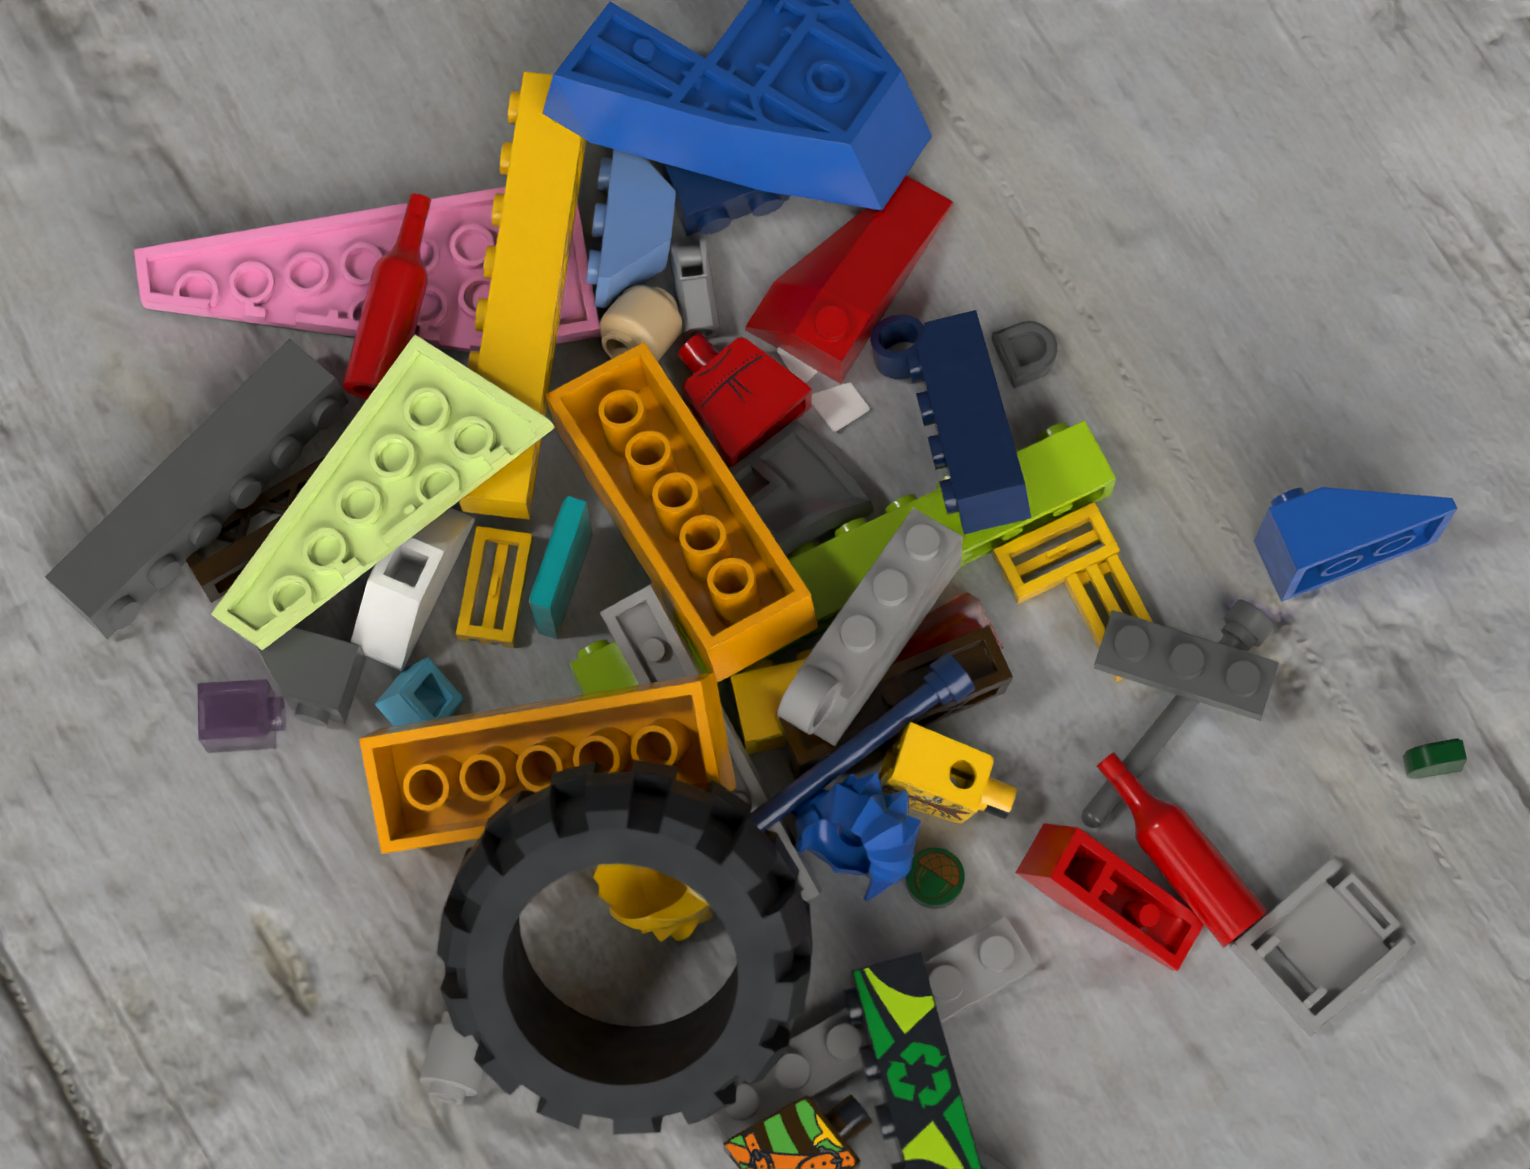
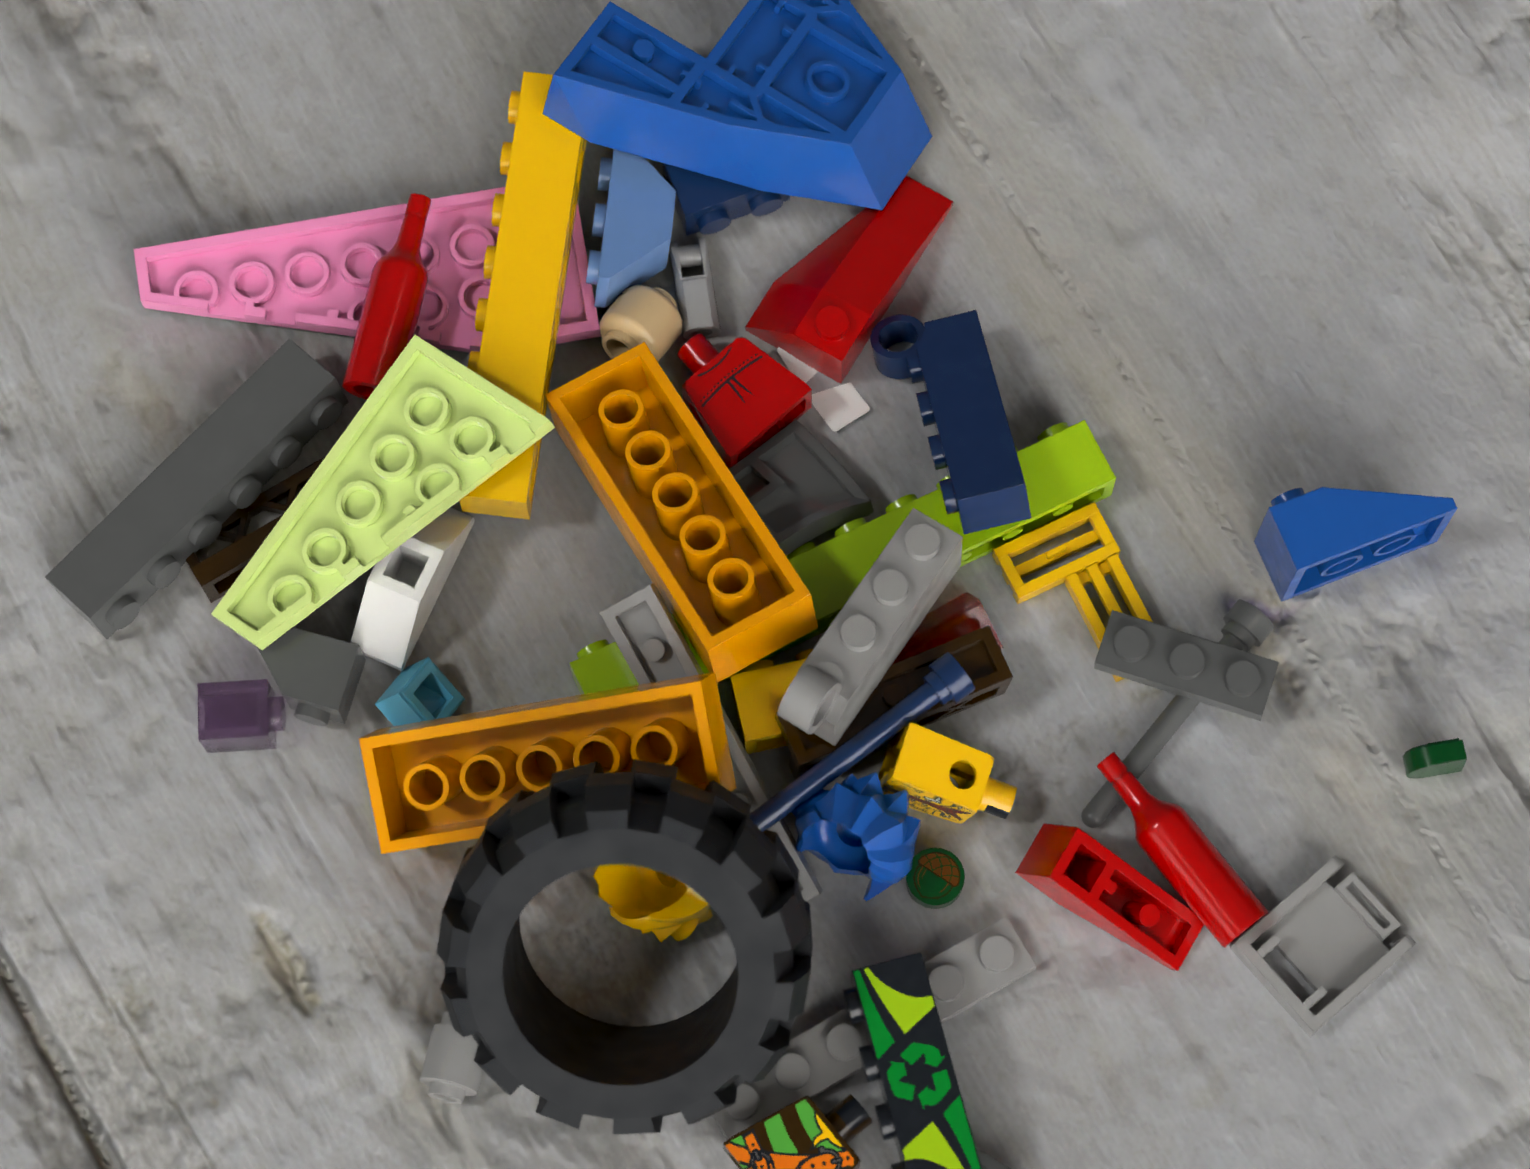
(488, 633): yellow tile -> none
(561, 567): teal tile -> none
(1026, 351): dark grey tile -> none

